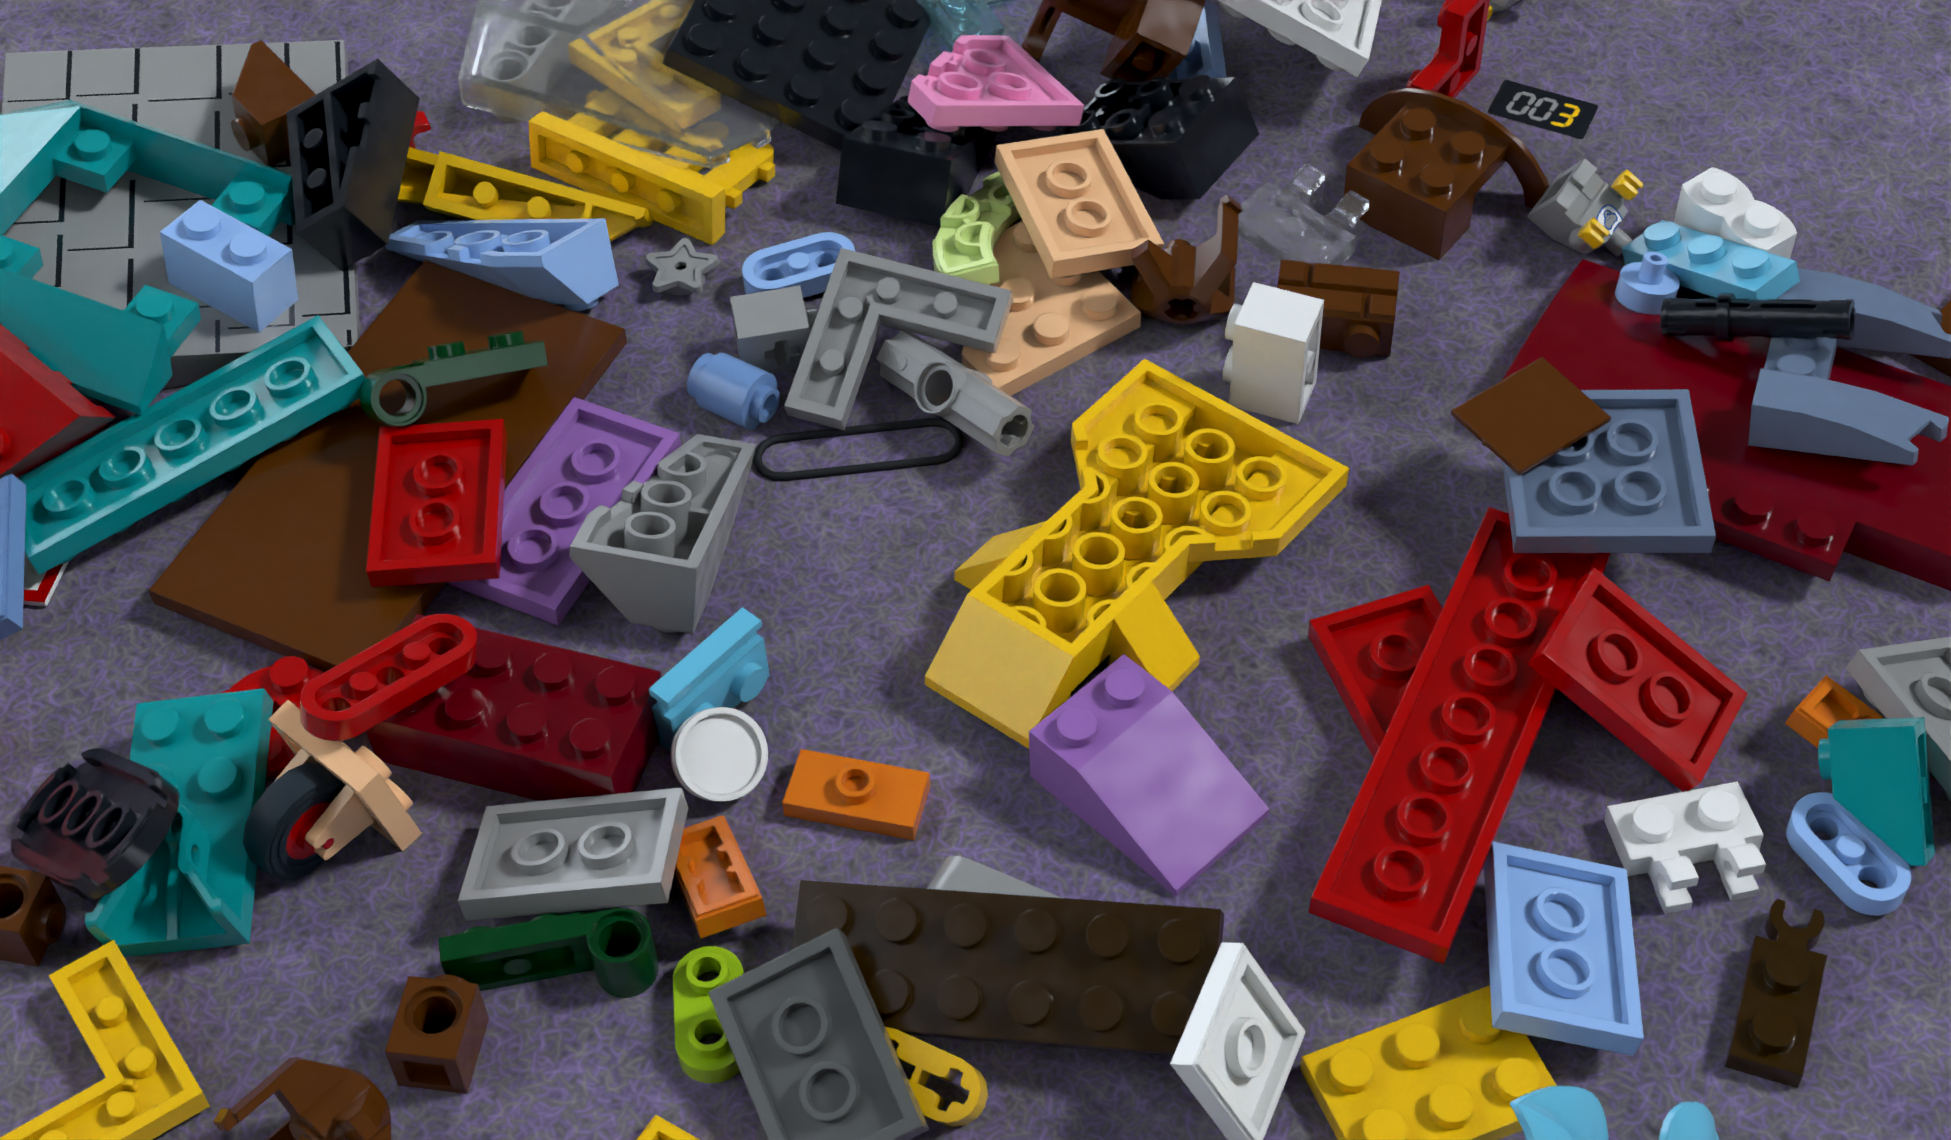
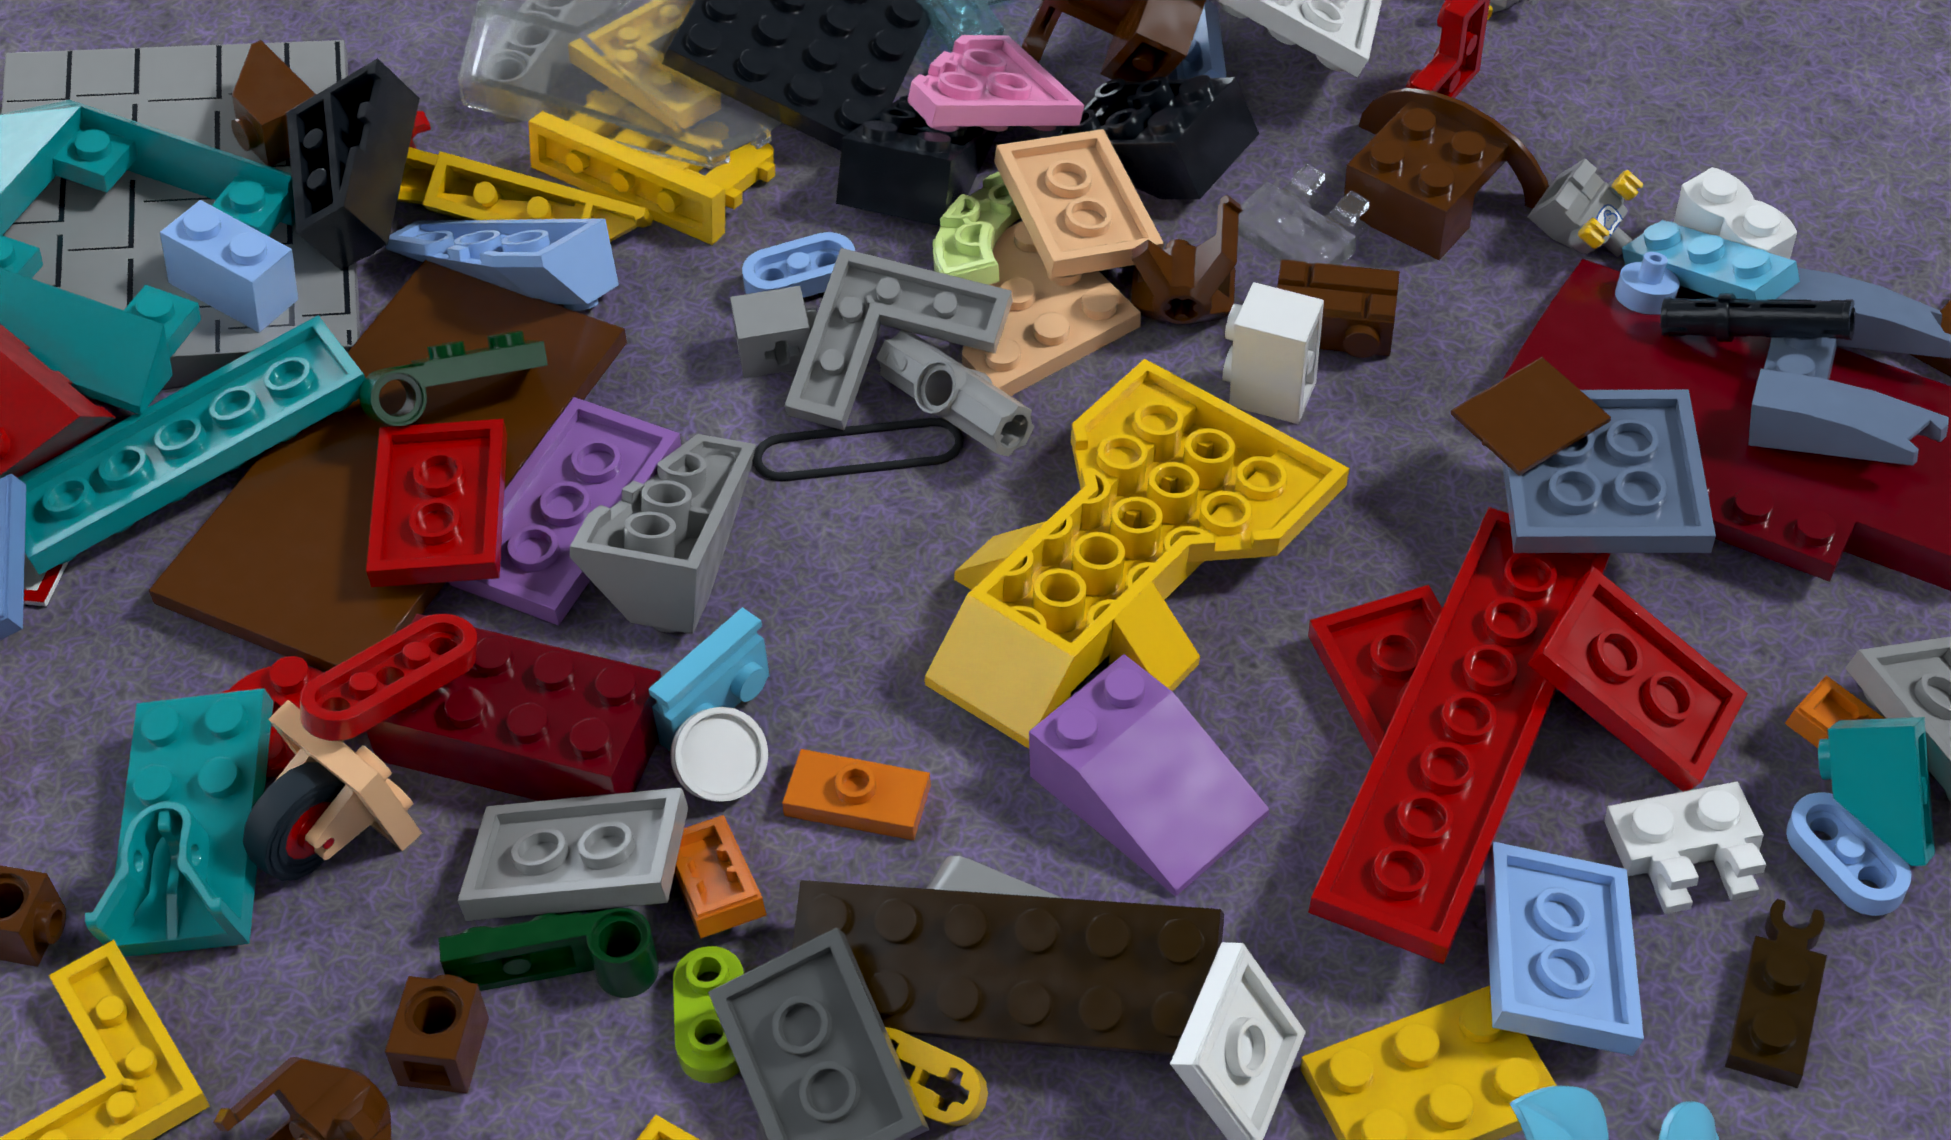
(95, 823): black tile -> none
(681, 281): light grey plate -> none
(733, 389): medium blue brick -> none
(1543, 109): black sticker -> none

